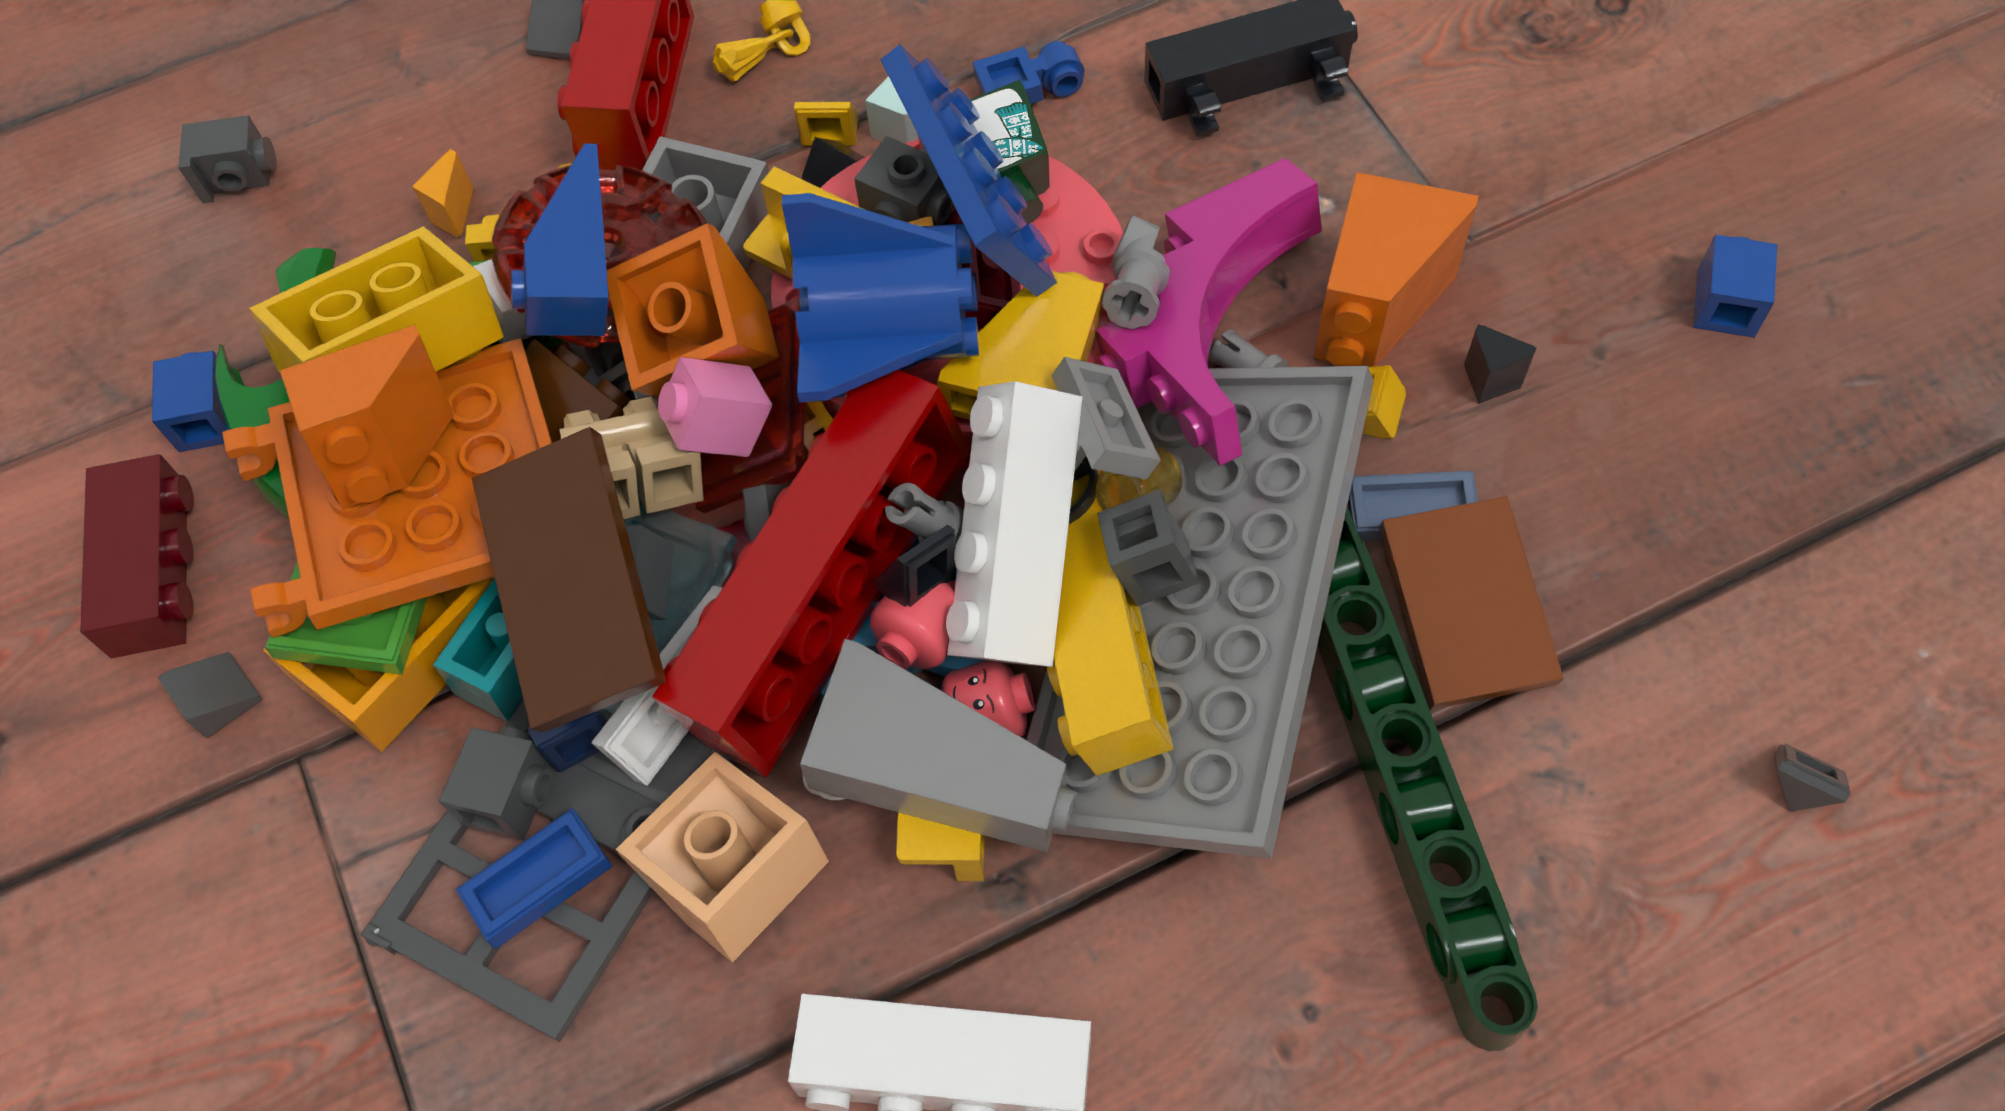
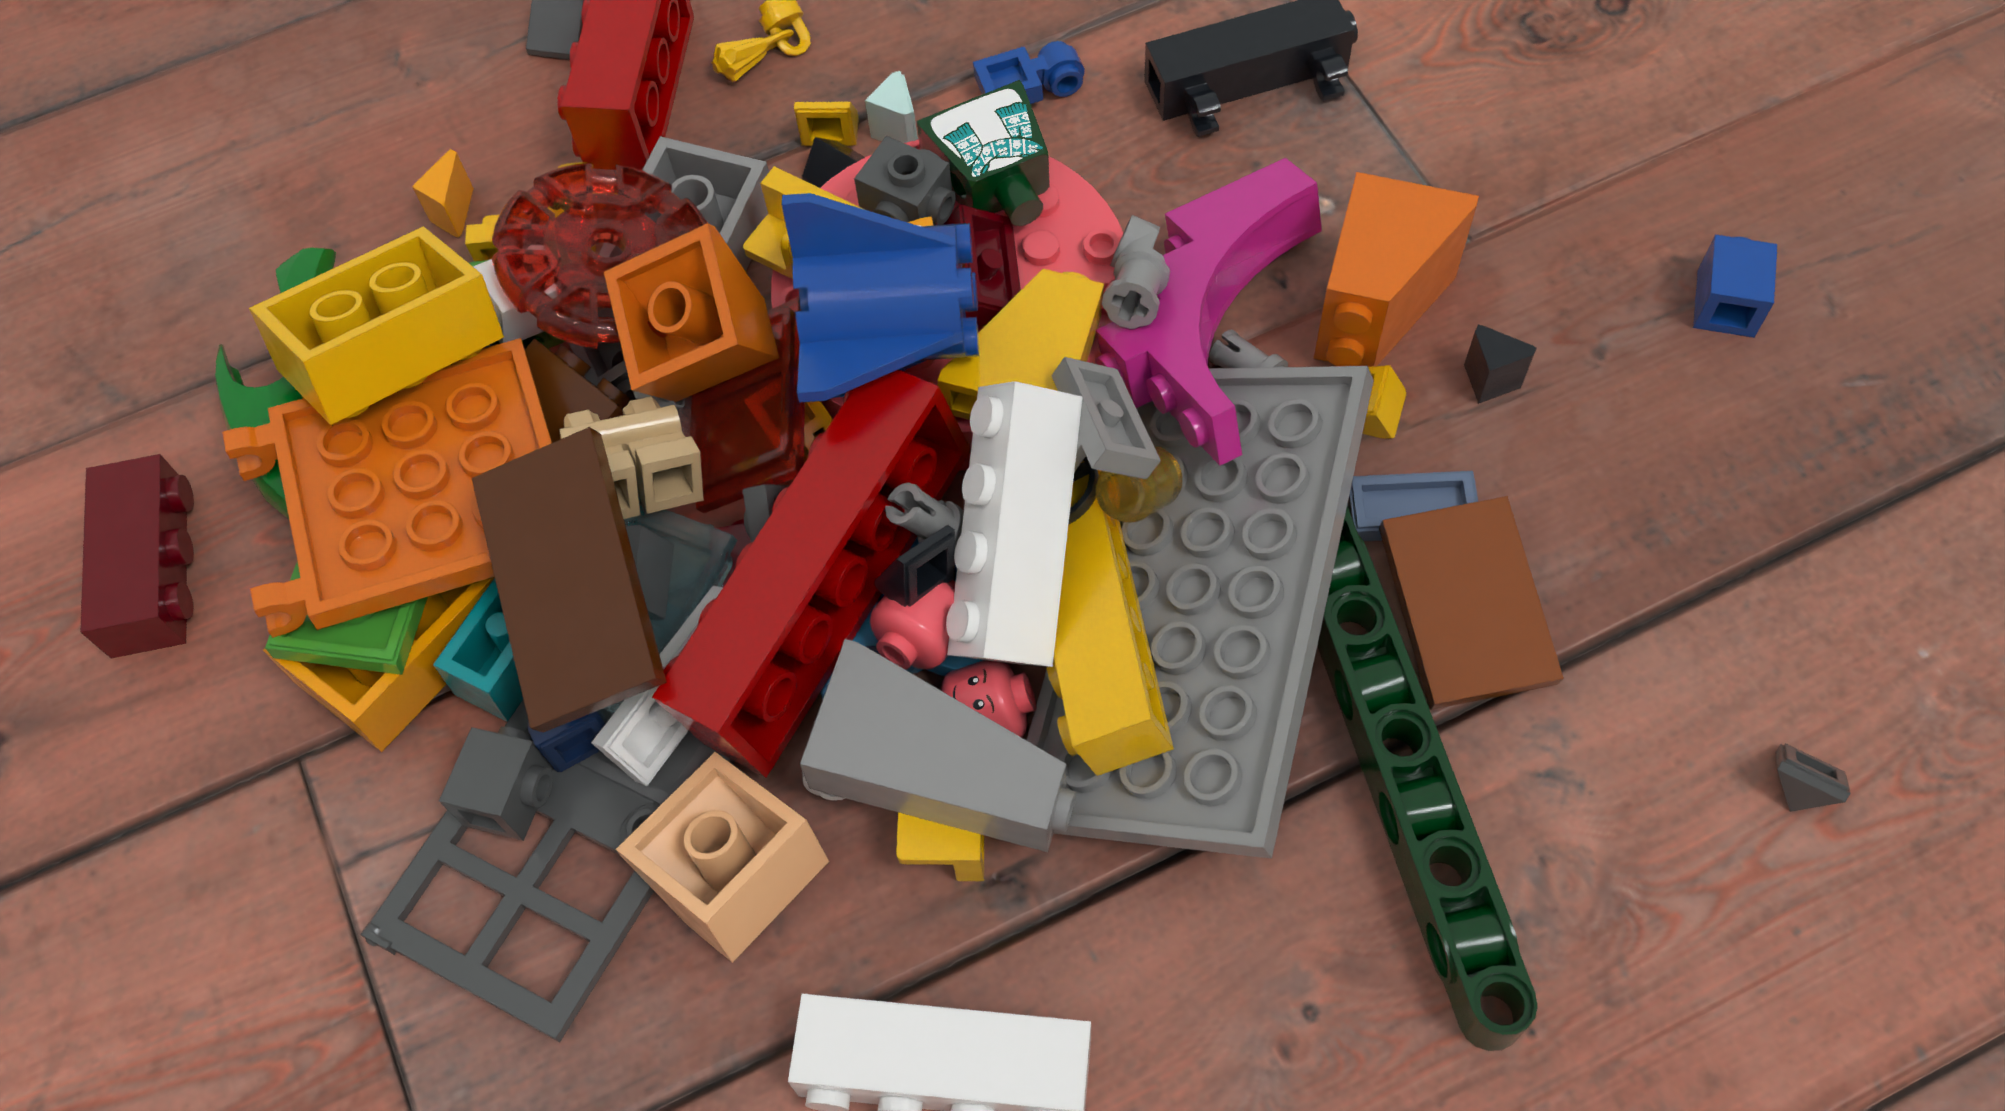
(188, 401): blue brick -> none
(210, 692): dark grey slope -> none
(225, 156): dark grey brick -> none
(369, 414): orange slope -> none
(533, 878): blue tile -> none
(566, 259): blue slope -> none
(713, 407): bright pink brick -> none
(969, 170): blue plate -> none
(1147, 548): dark grey brick -> none

